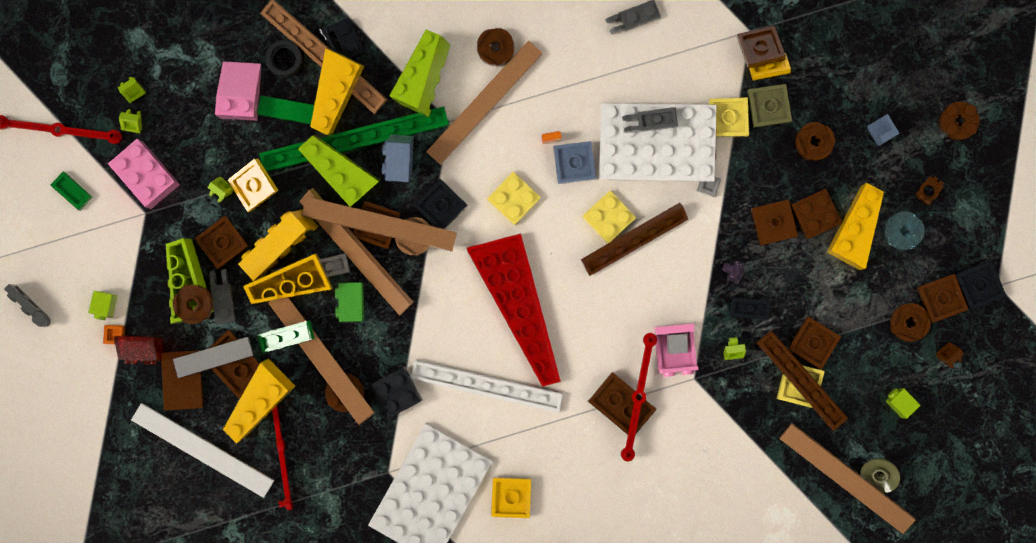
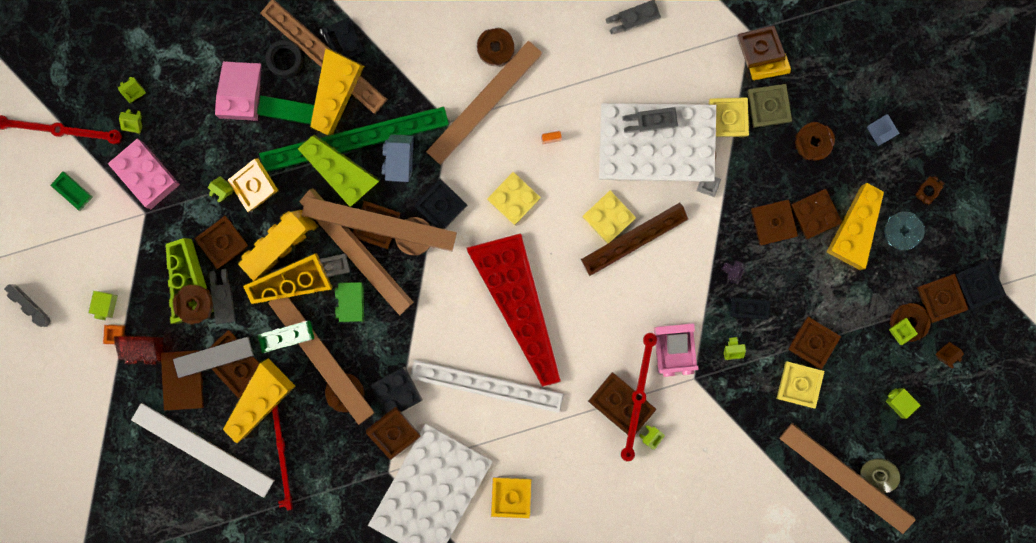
(393, 433): none -> reddish brown plate
(421, 74): lime wedge -> none
(574, 162): sand blue plate -> none
(653, 438): none -> lime tile
(802, 380): reddish brown tile -> none
(903, 331): none -> lime plate
(967, 113): reddish brown plate -> none

